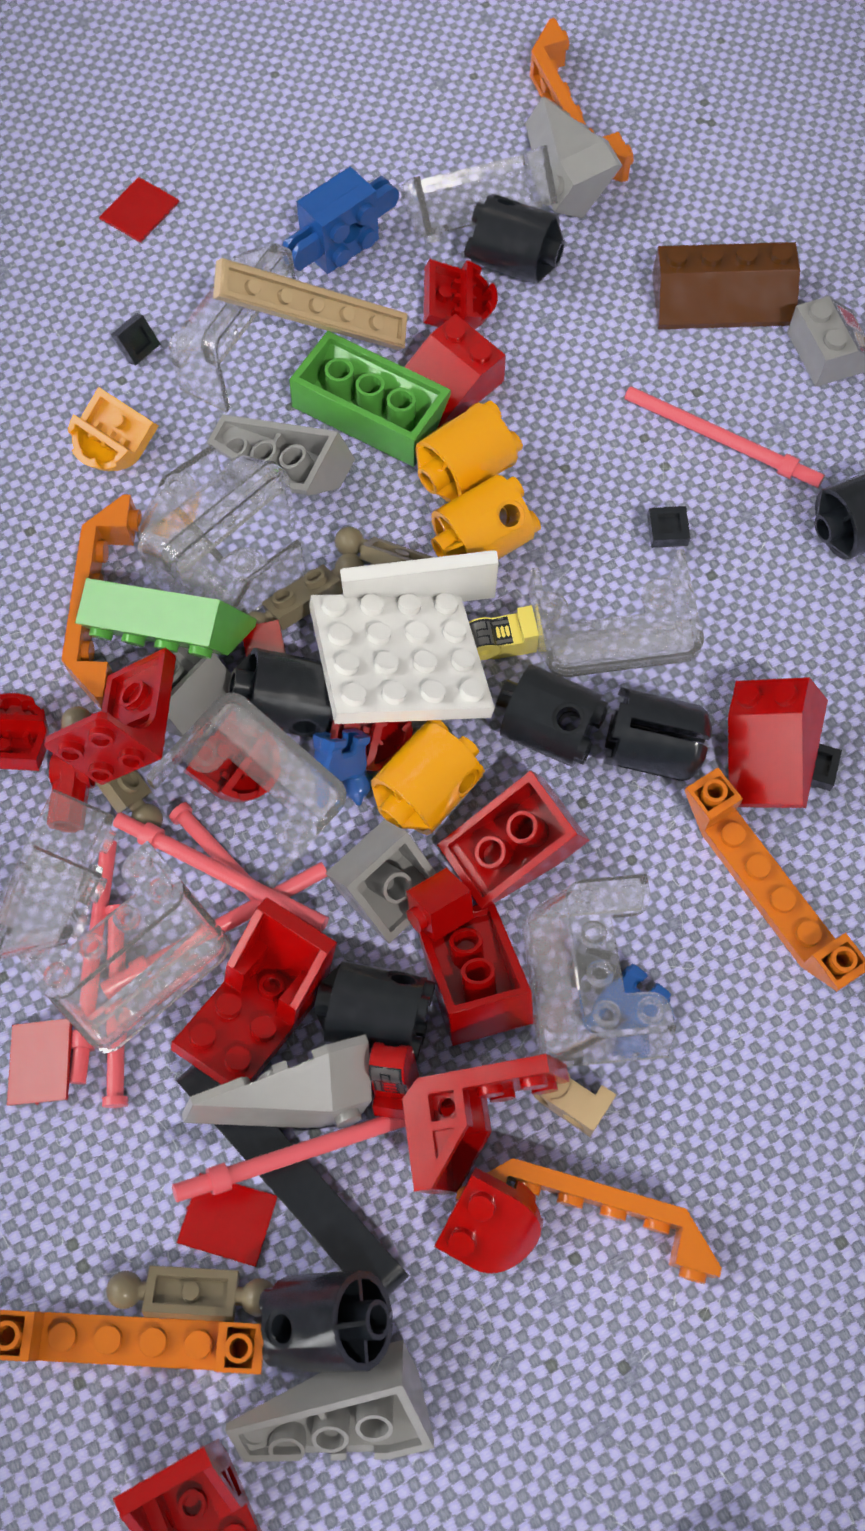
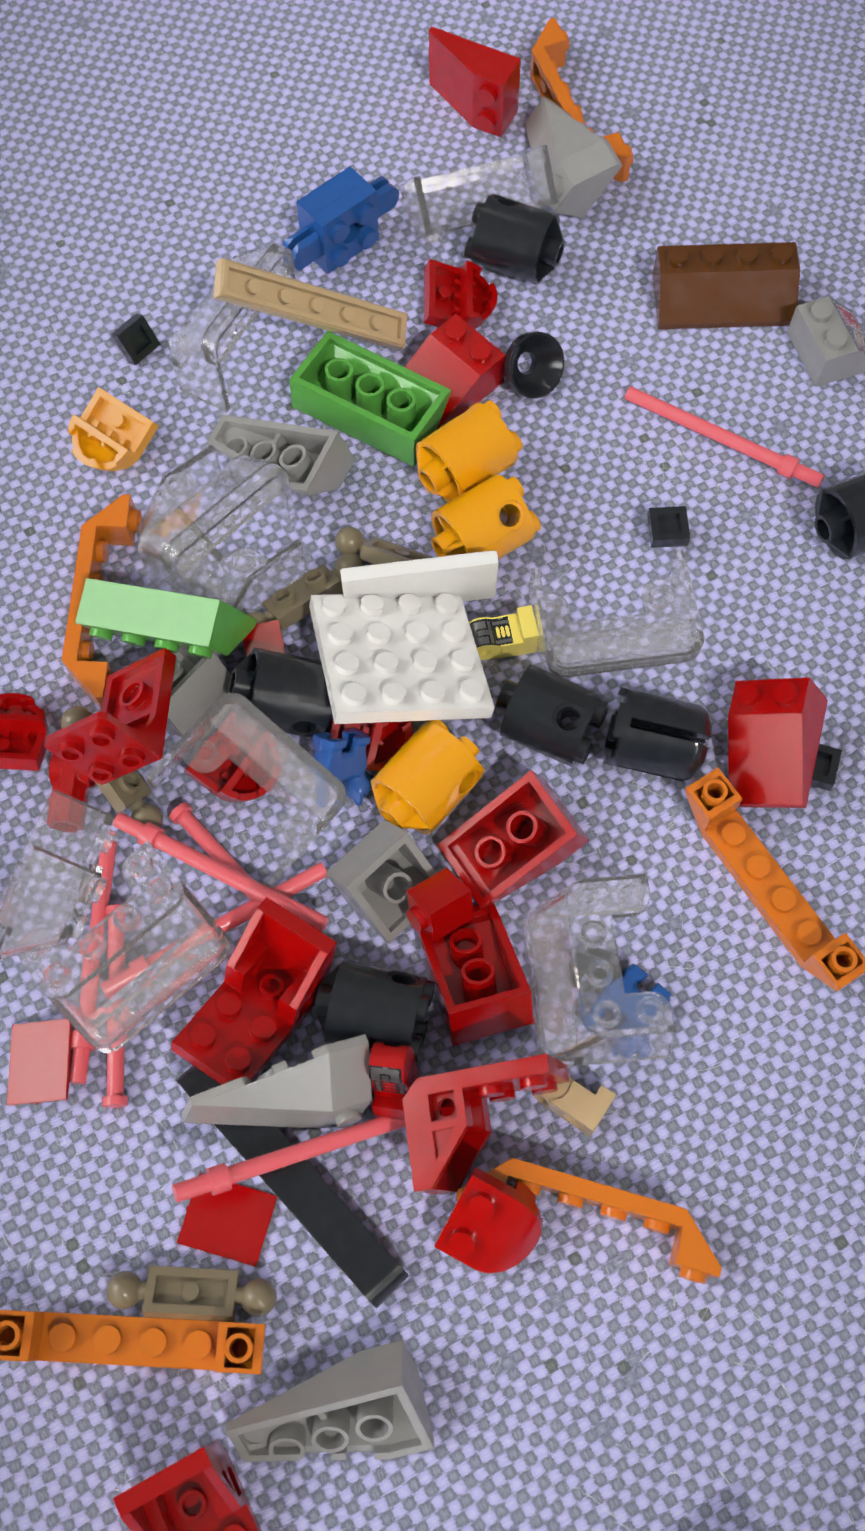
(139, 209): red window -> none
(326, 1322): black cylinder -> none
(475, 80): none -> red slope
(545, 367): none -> black piece

